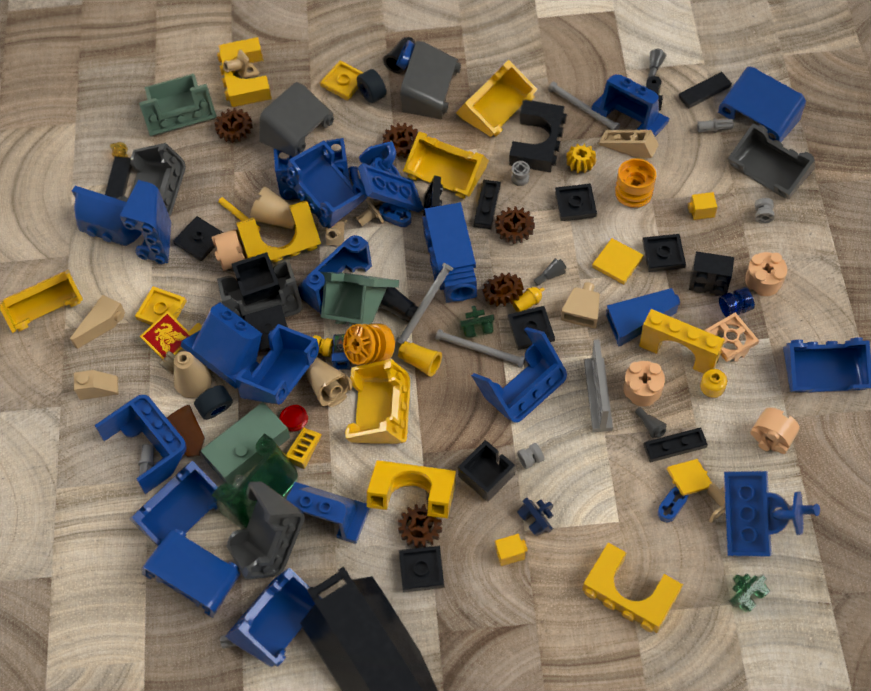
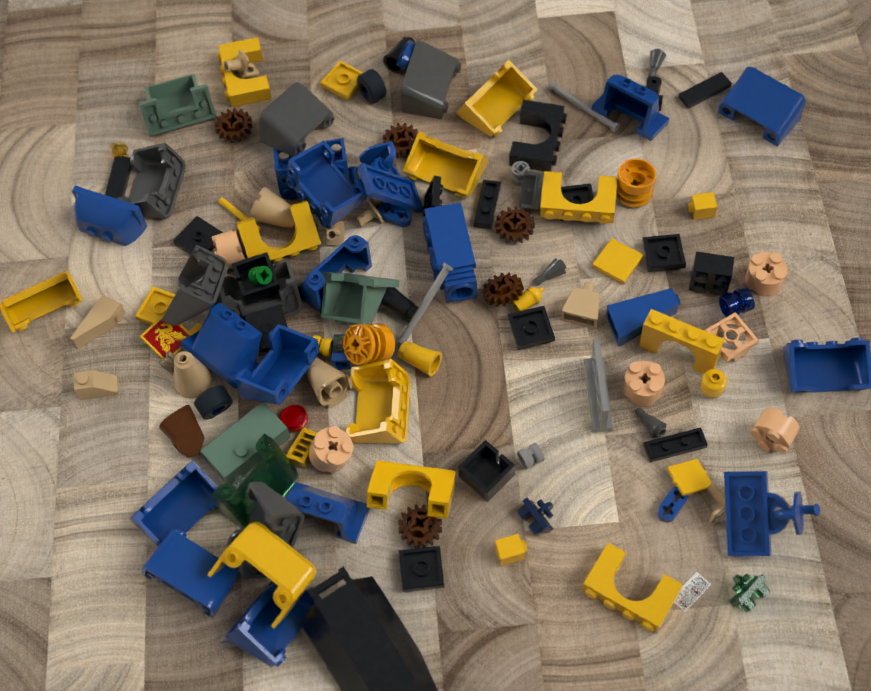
(144, 416): blue windscreen -> none
(146, 458): light grey axle -> none
(148, 213): blue windscreen -> none
(198, 286): none -> dark grey windscreen
(256, 278): none -> green wheel
(273, 559): none -> yellow windscreen
(330, 439): none -> light nougat brick
(480, 348): light grey bar -> none
(485, 322): clear green hips -> none
(531, 190): none -> dark grey hinge
(531, 385): blue windscreen -> none
(555, 206): none -> yellow arch
(581, 158): yellow gear -> none
(631, 142): tan slope -> none
(691, 591): none -> white sticker
(714, 125): light grey axle -> none
(764, 210): light grey wheel -> none
(770, 162): dark grey windscreen -> none

